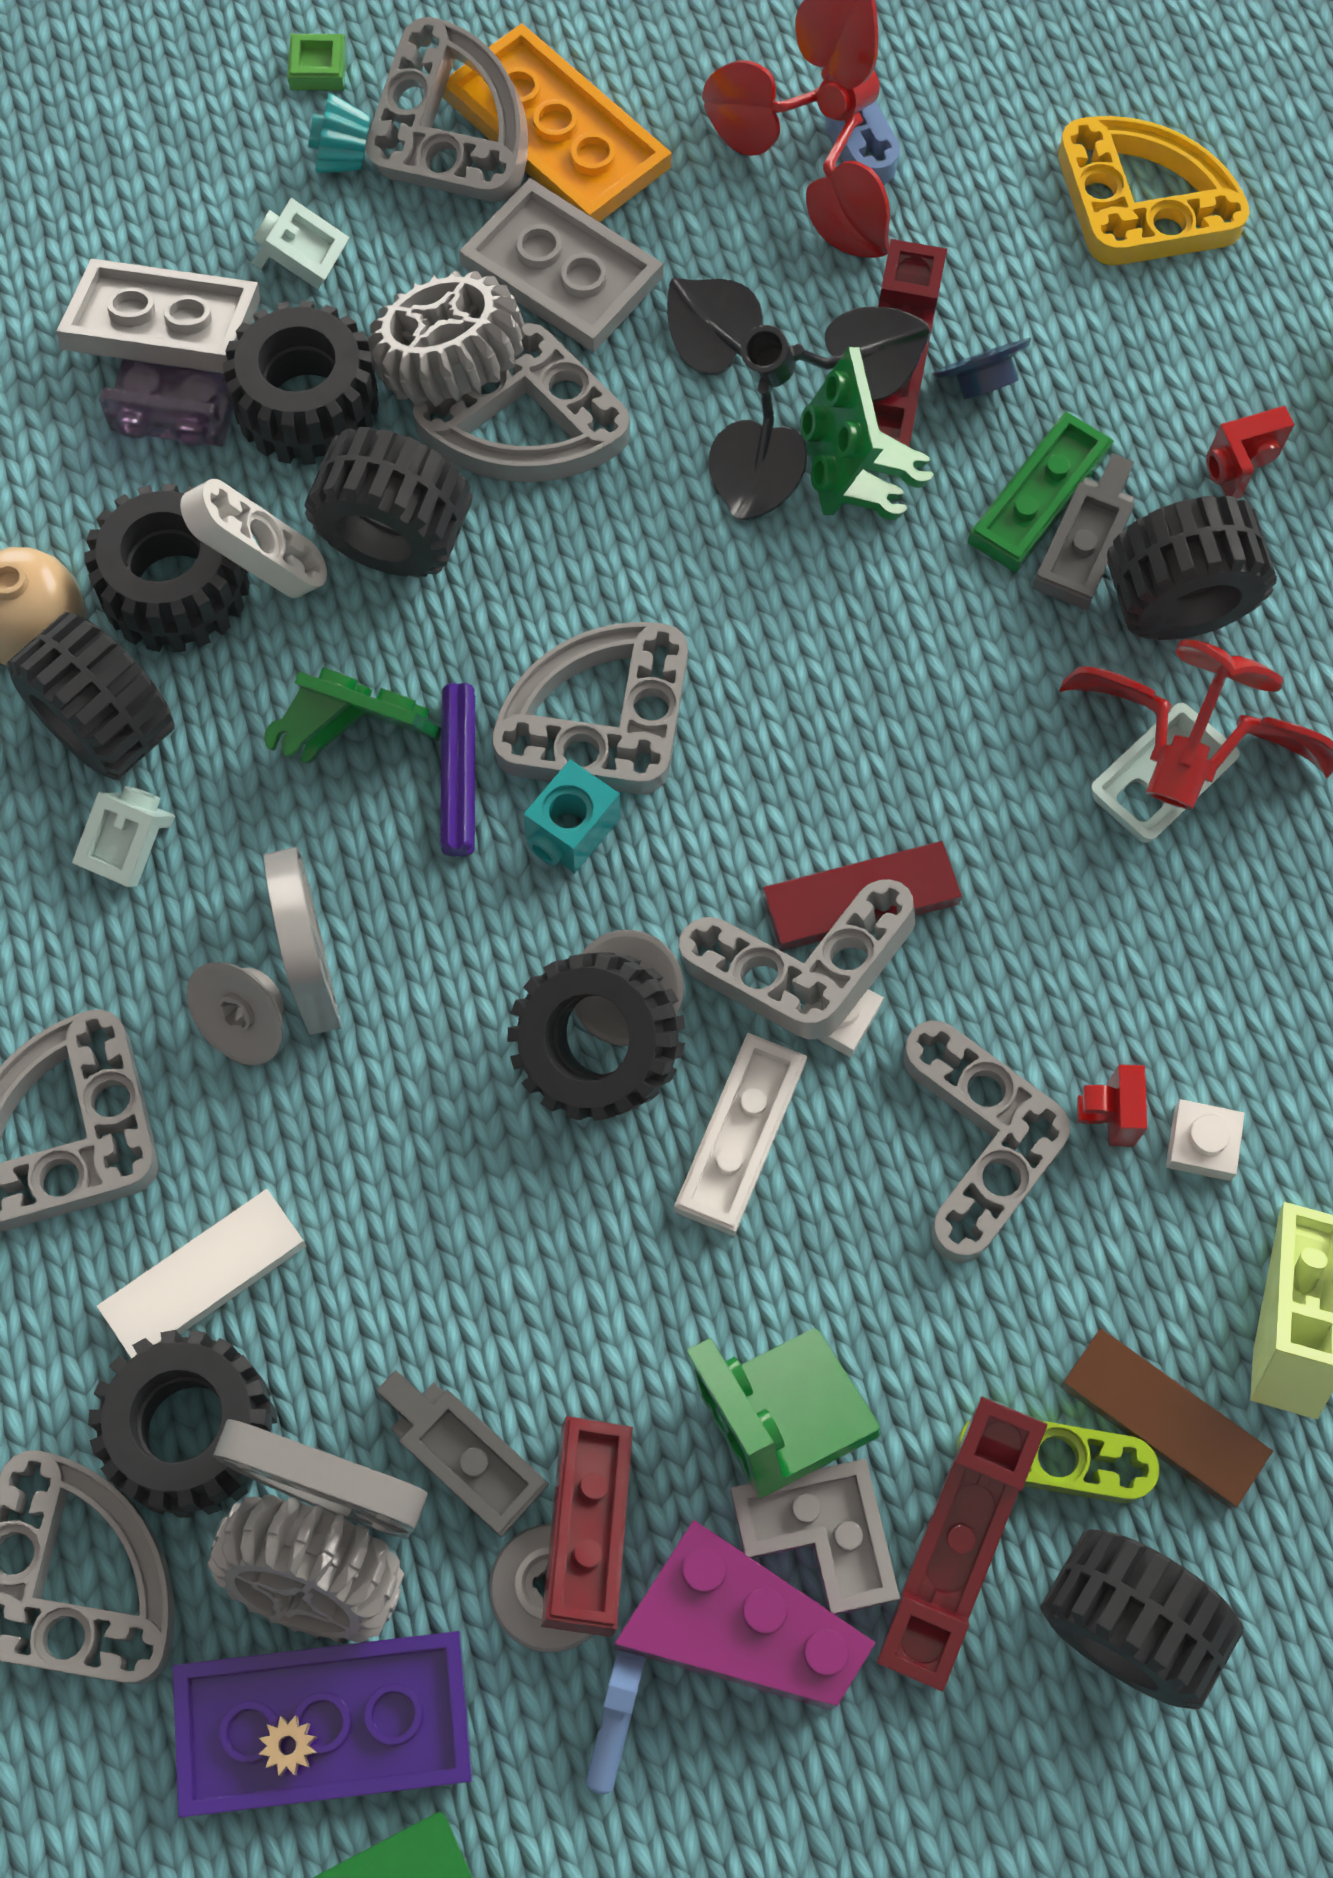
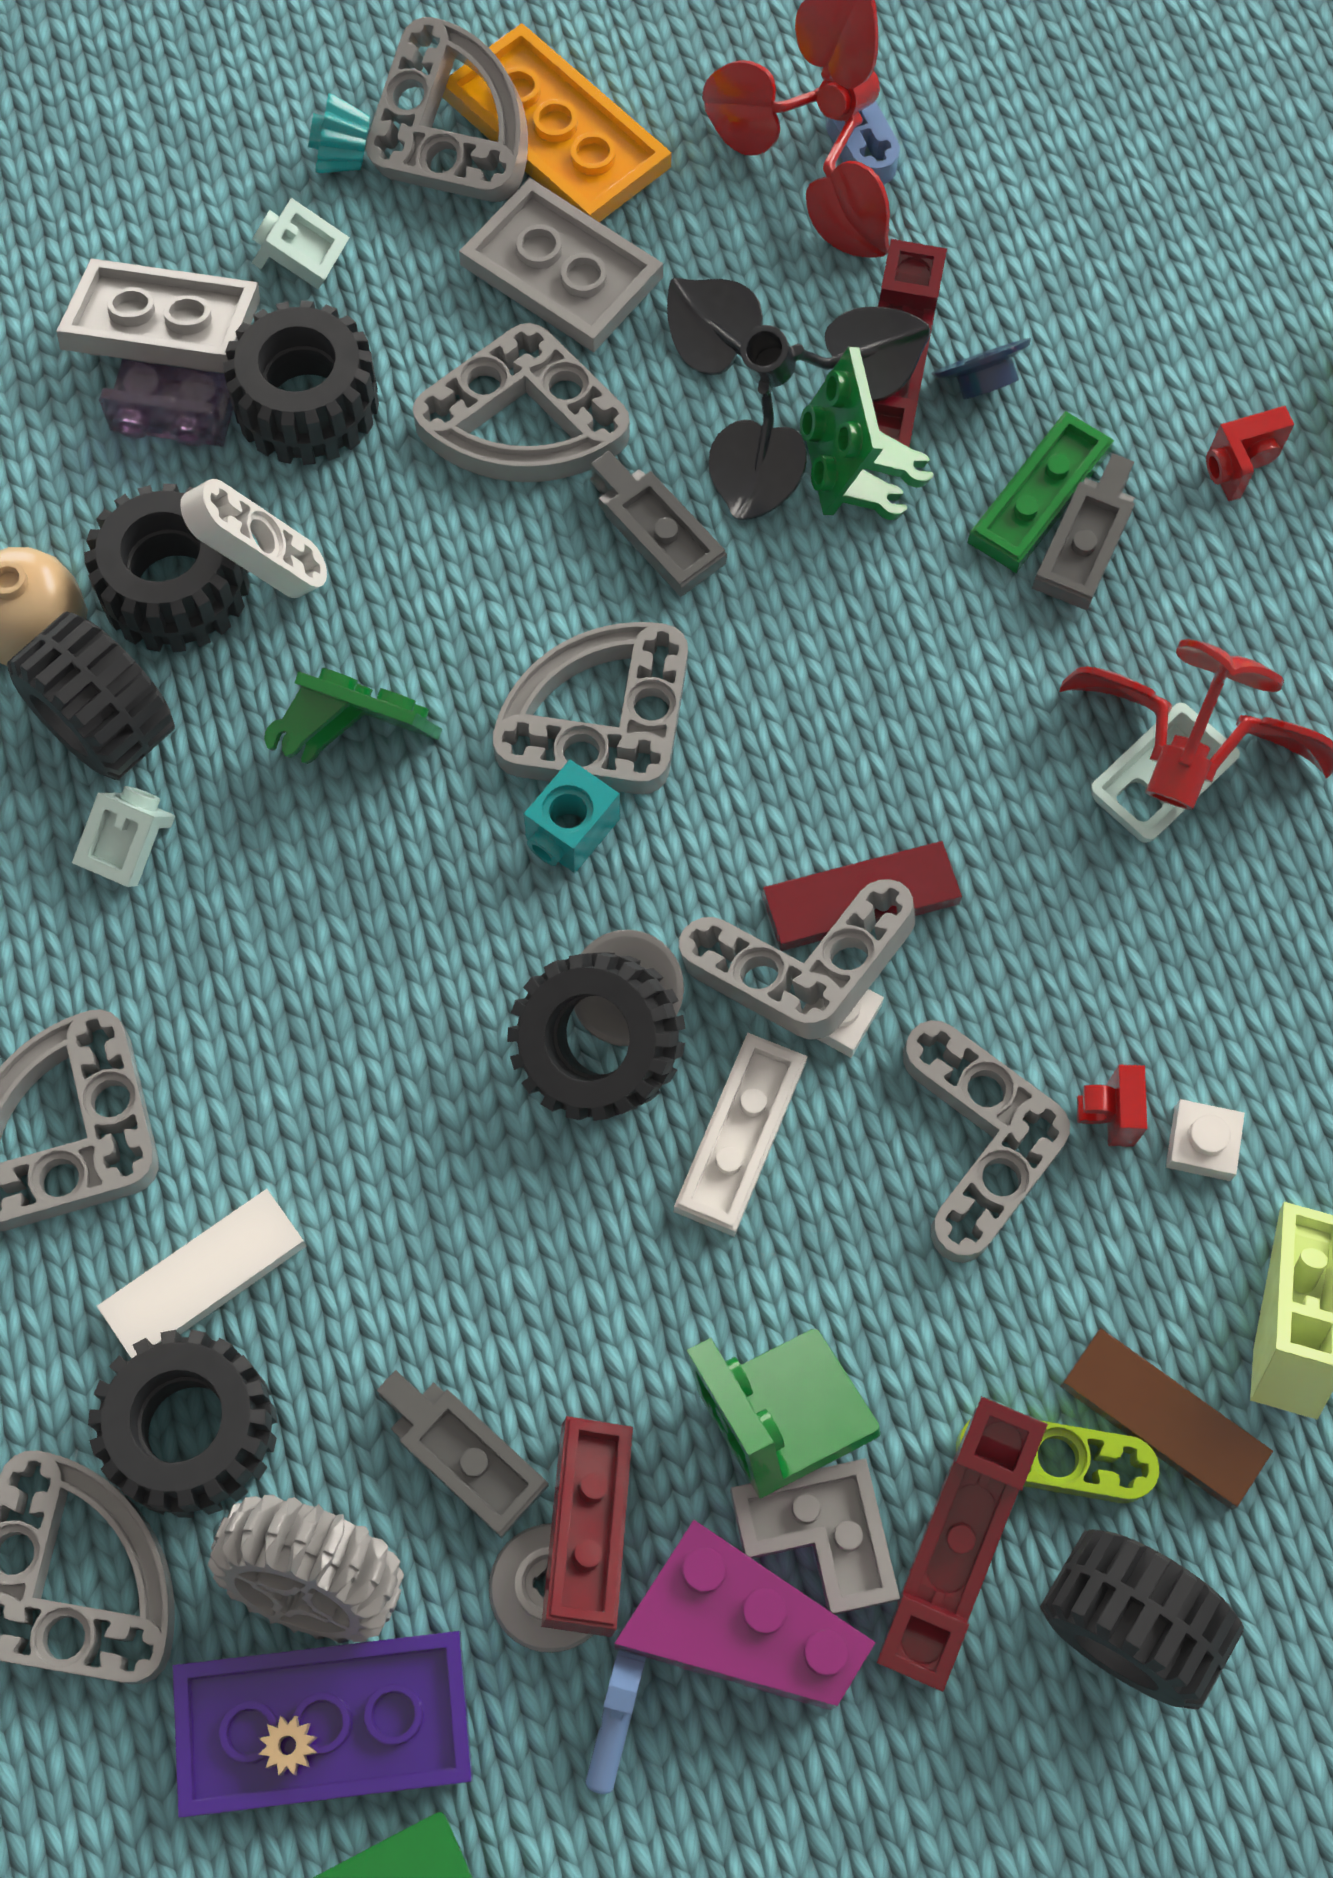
(237, 1011): light grey piece -> none
(301, 940): light grey beam -> none
(317, 62): bright green tile -> none
(322, 1479): light grey beam -> none
(388, 502): black tyre -> none
(446, 338): light grey gear -> none
(457, 770): dark purple axle -> none
(656, 524): none -> dark grey hinge
(1112, 135): yellow beam -> none
(1191, 568): black tyre -> none

